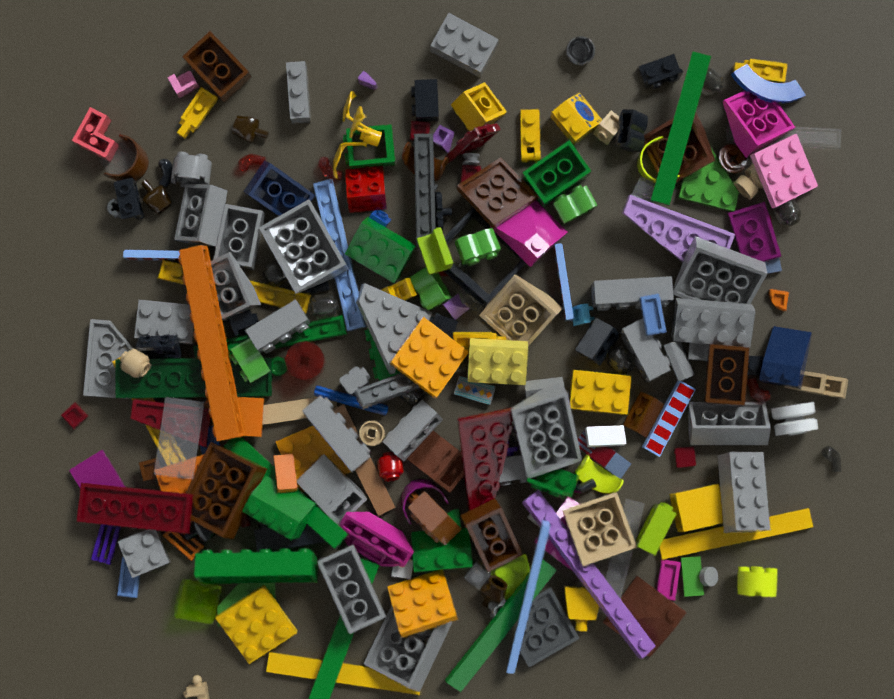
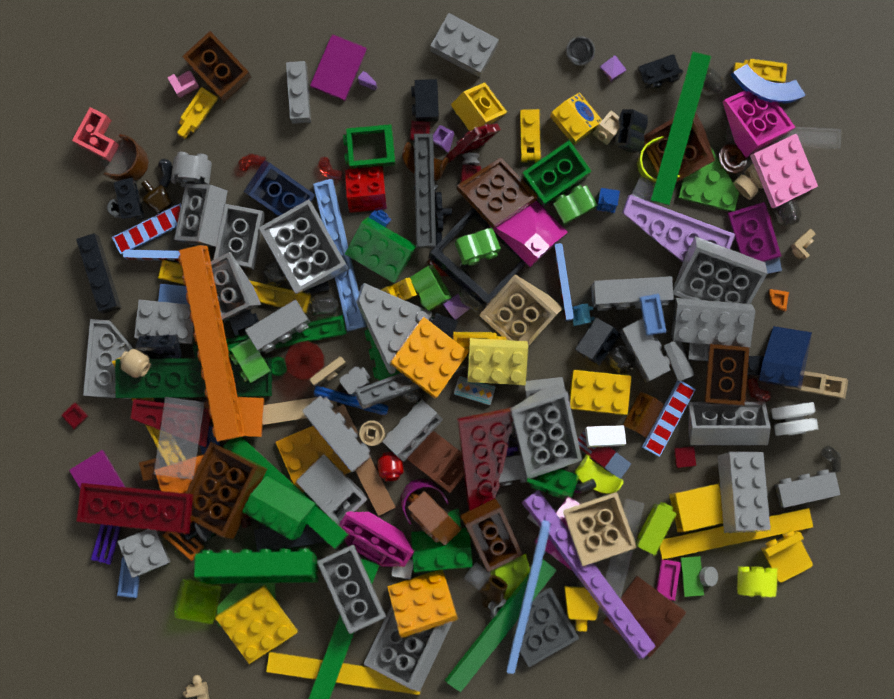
(98, 273): none -> black brick
(147, 230): none -> tile
(172, 294): none -> medium blue tile
(248, 128): dark brown piece -> none
(285, 473): orange tile -> none
(328, 372): none -> tan plate
(338, 67): none -> magenta tile
(367, 134): yellow plant -> none
(435, 251): lime panel -> none
(607, 200): none -> blue brick
(613, 68): none -> medium lavender slope
(787, 555): none -> yellow bracket
(803, 241): none -> tan bracket
(807, 488): none -> light grey brick

